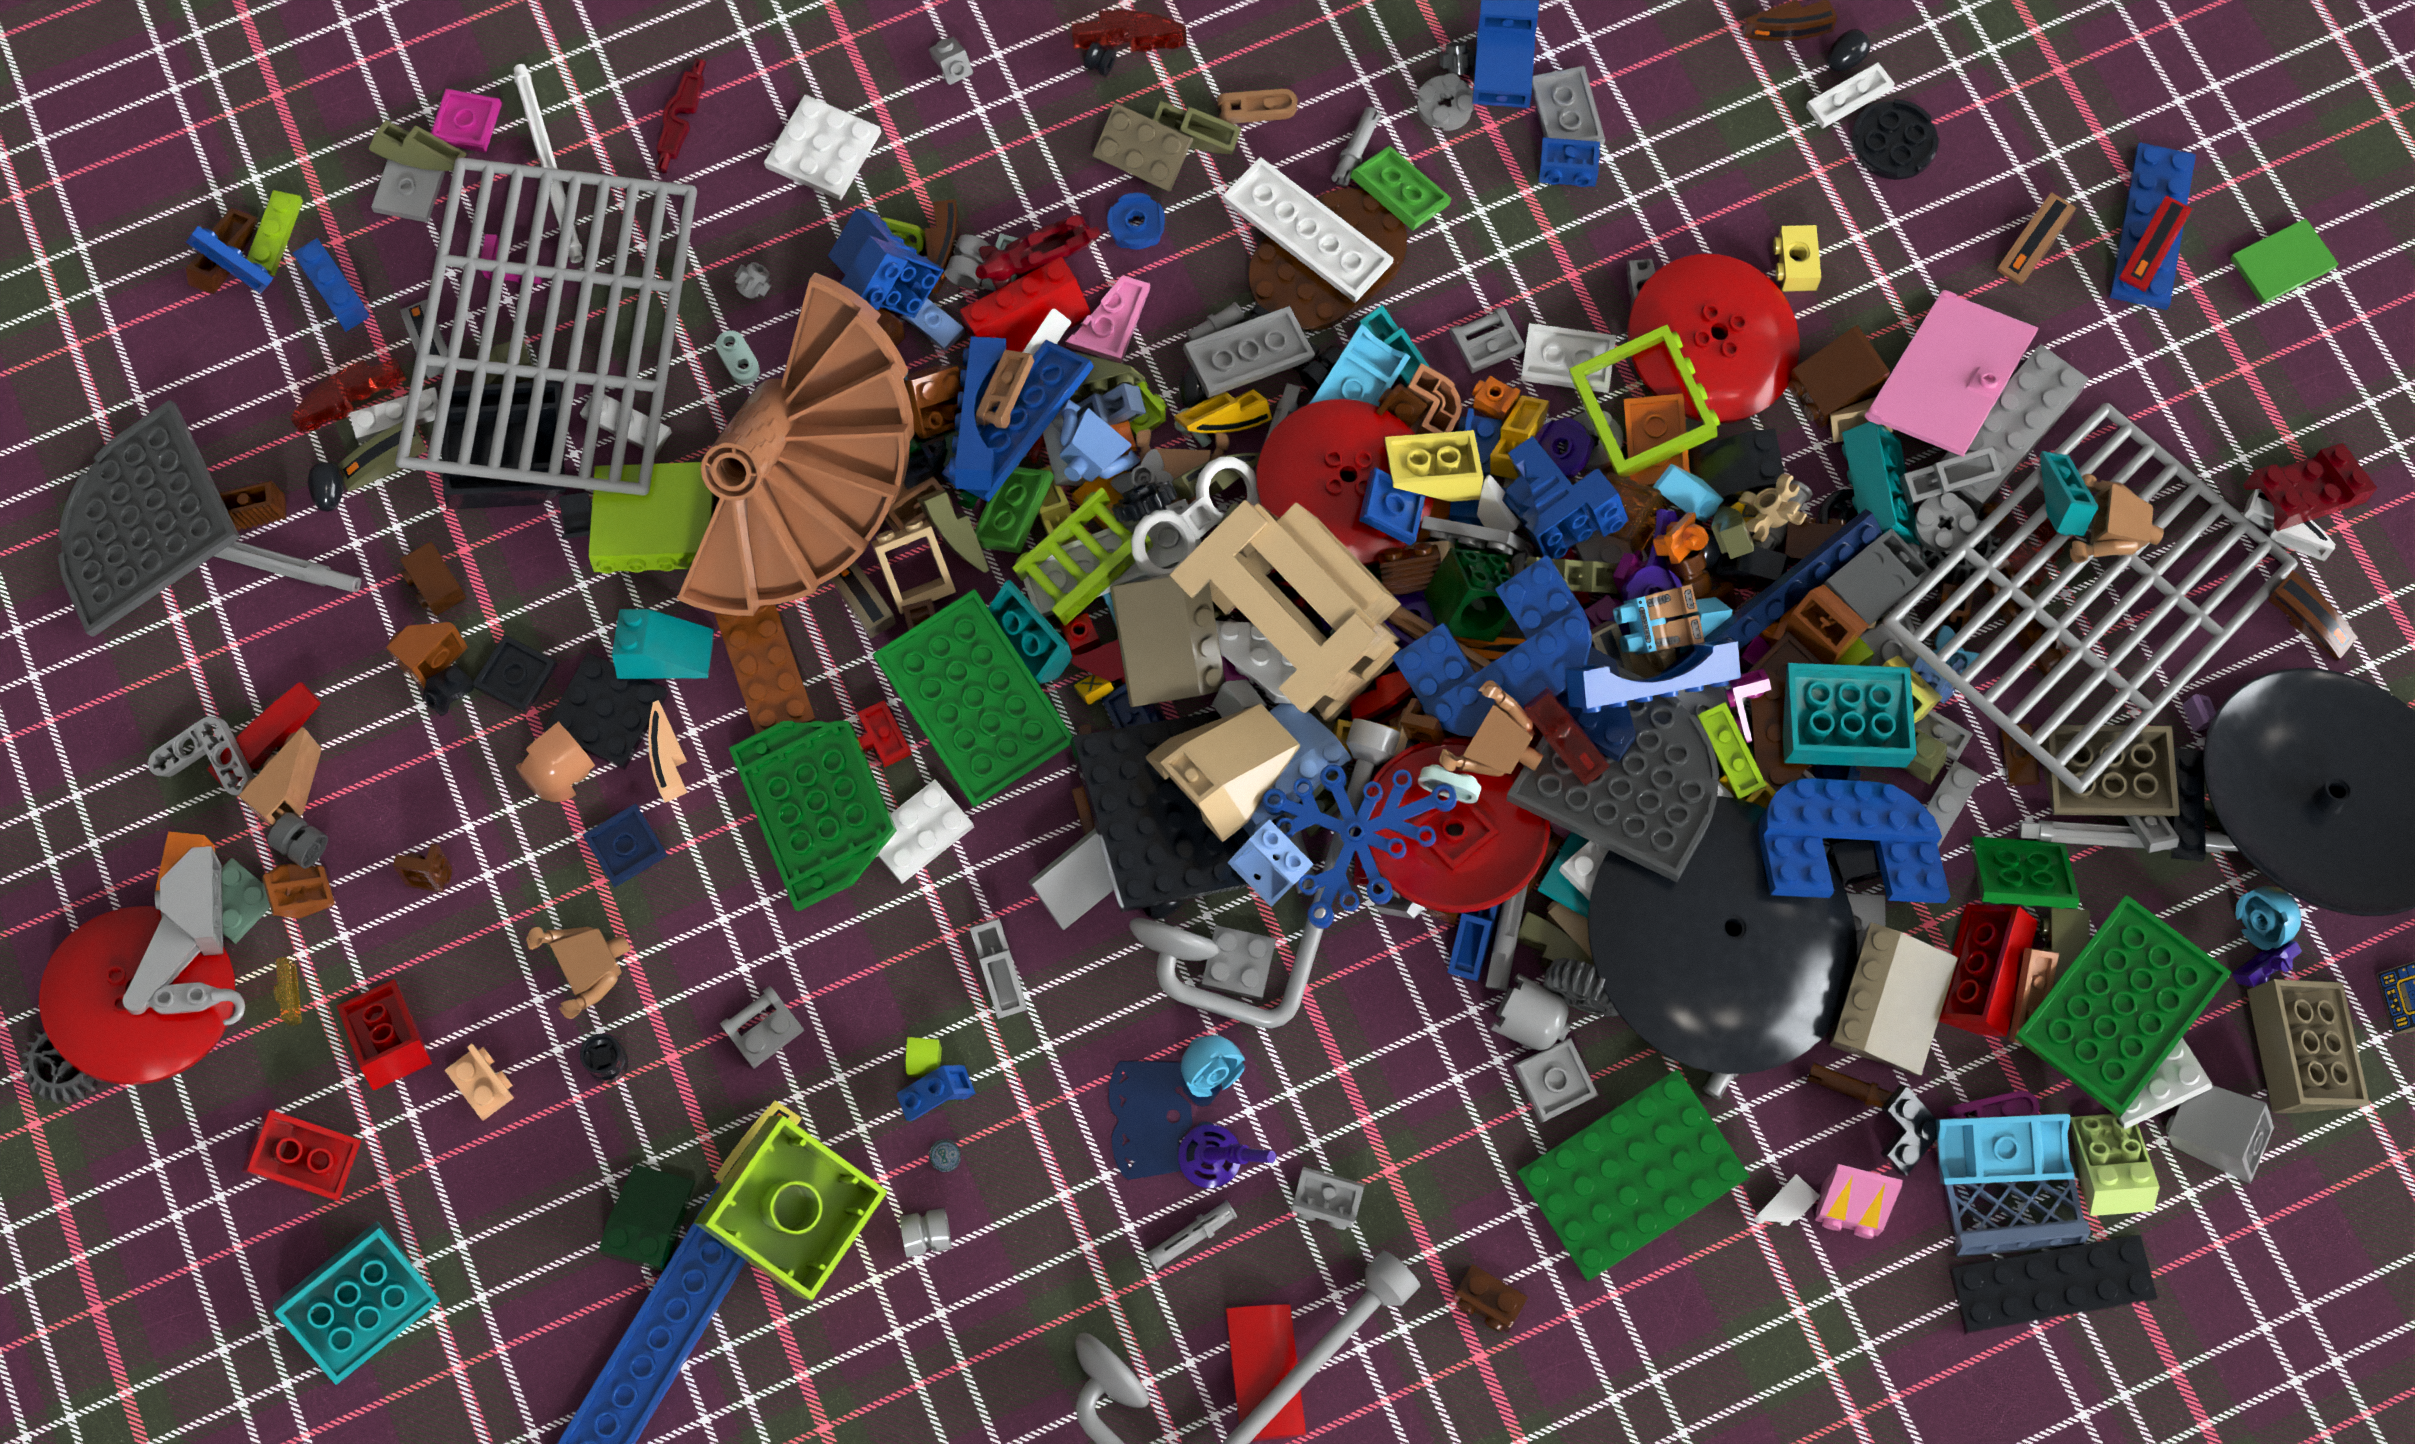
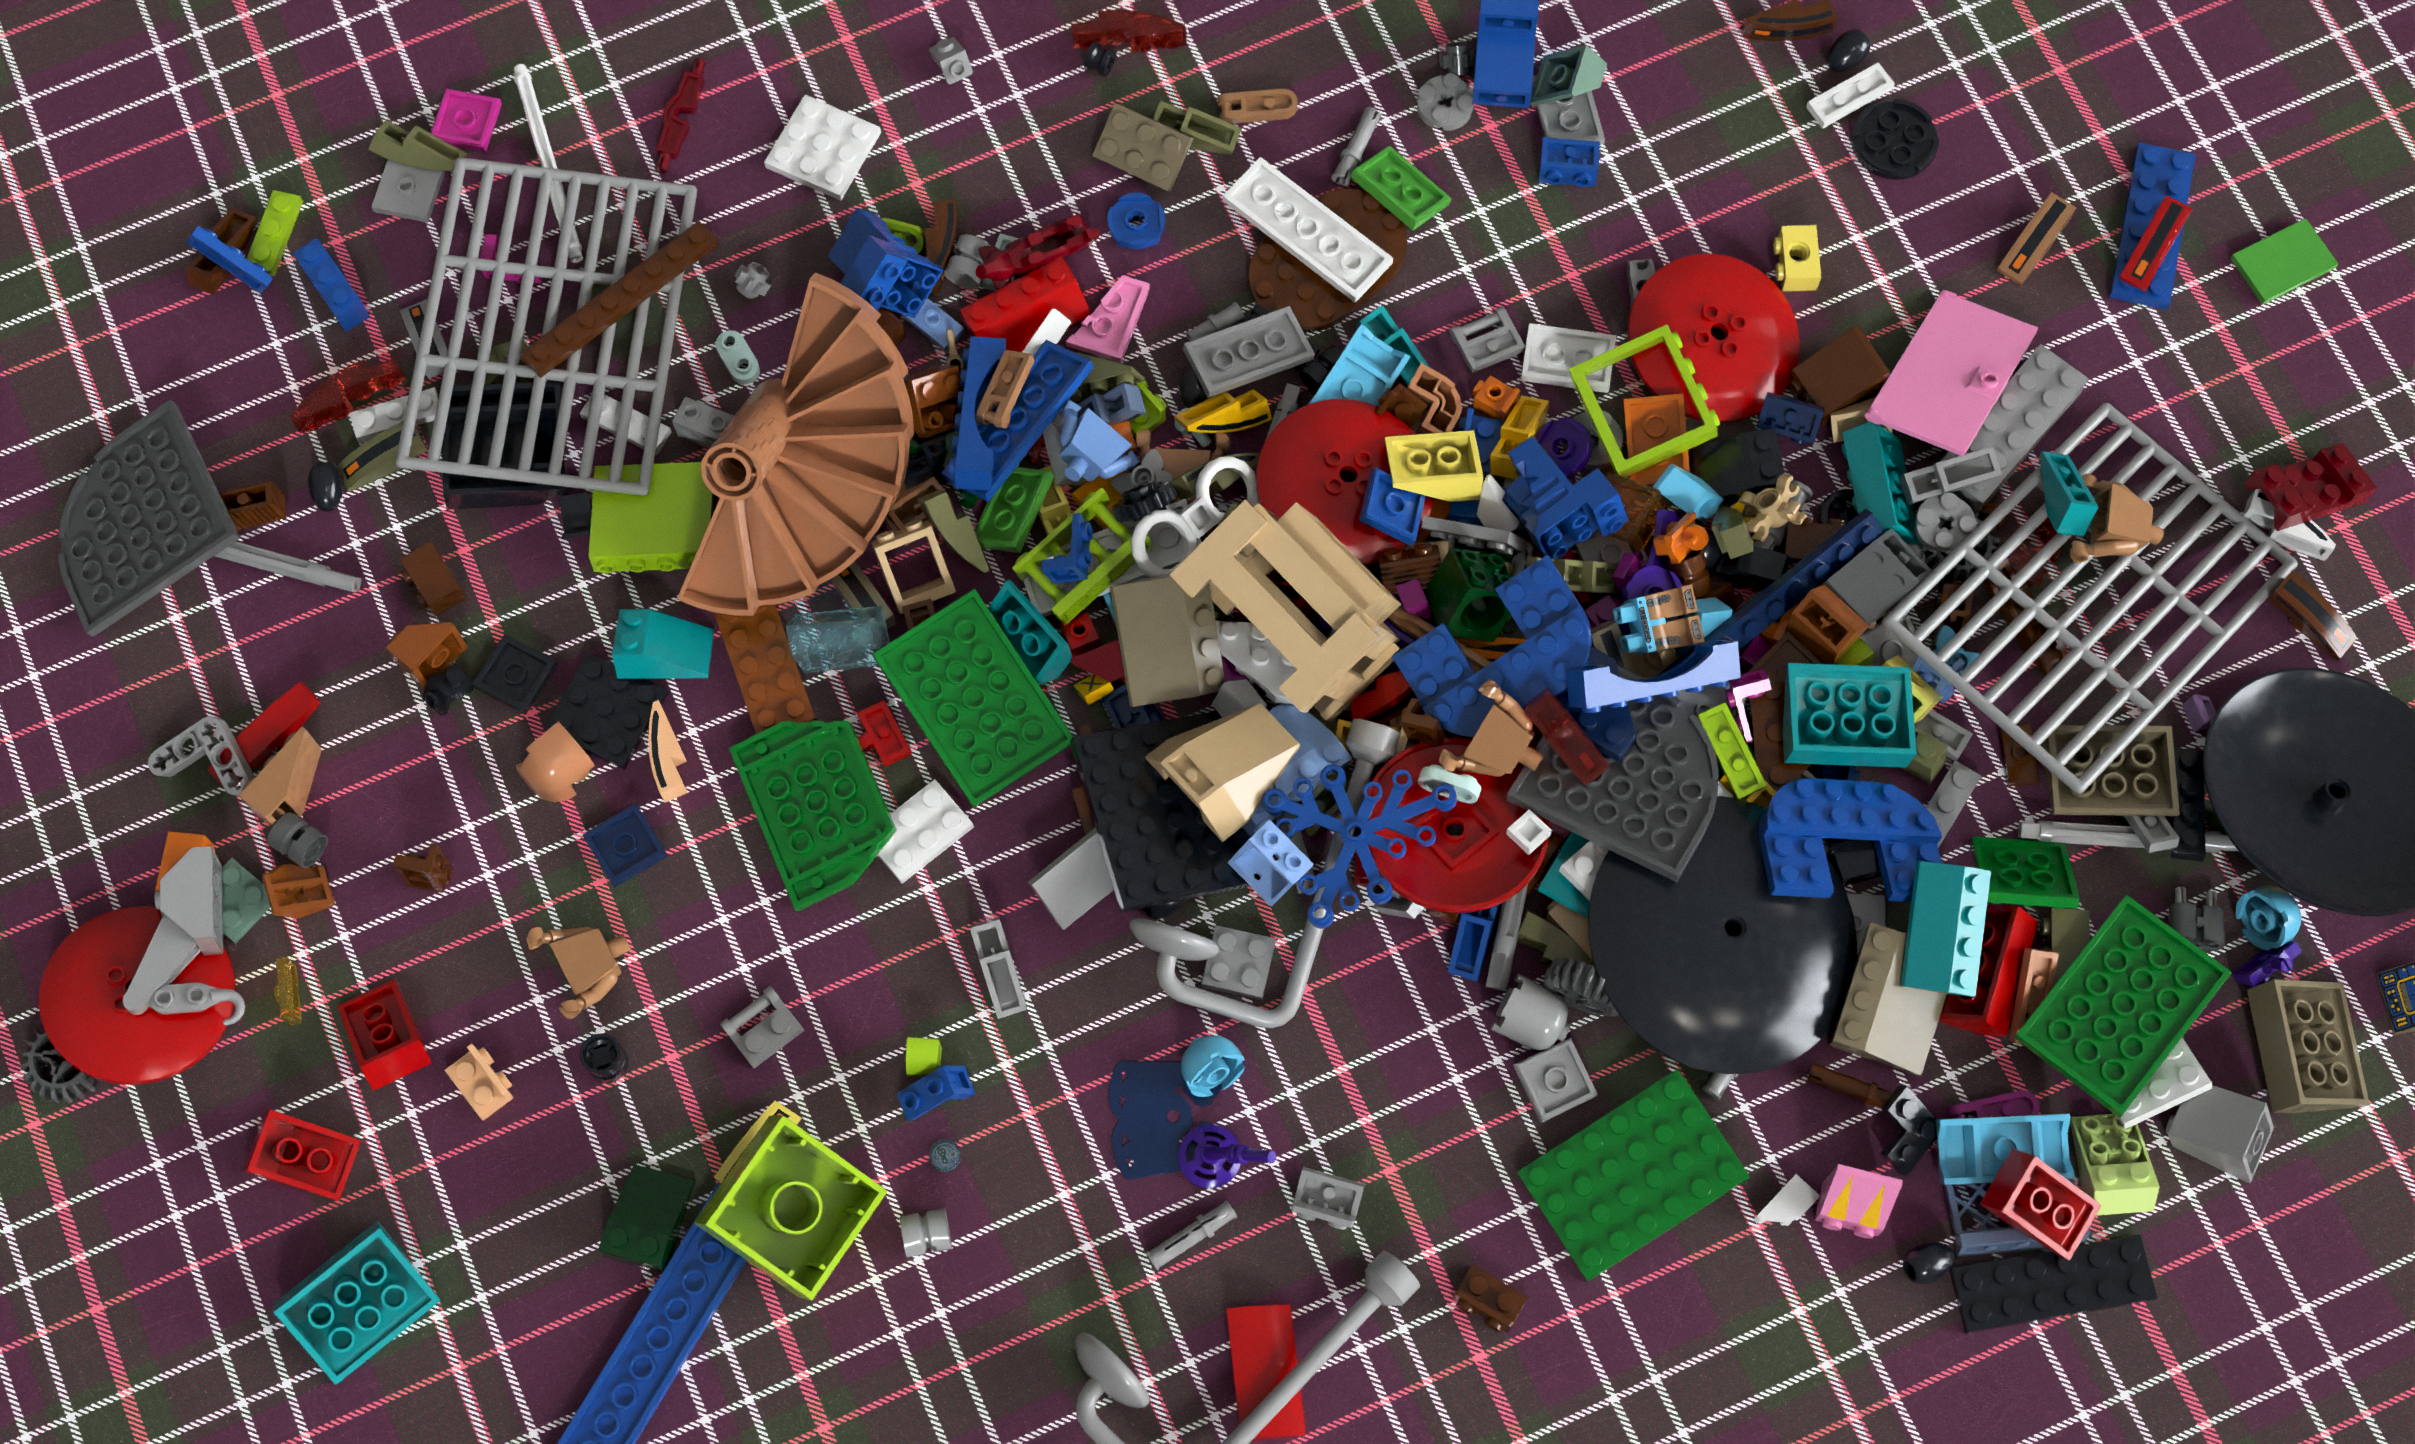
(619, 299): none -> reddish brown plate
(700, 422): none -> light grey brick
(837, 638): none -> clear light blue slope
(953, 354): none -> tan hand
(1073, 567): none -> blue bracket
(1414, 599): none -> magenta slope
(1528, 832): none -> white plate
(1568, 75): none -> sand green slope
(1790, 418): none -> dark blue bracket
(1928, 1262): none -> black animal
(1945, 928): none -> teal slope
(2040, 1203): none -> red slope
(2198, 925): none -> dark grey piece

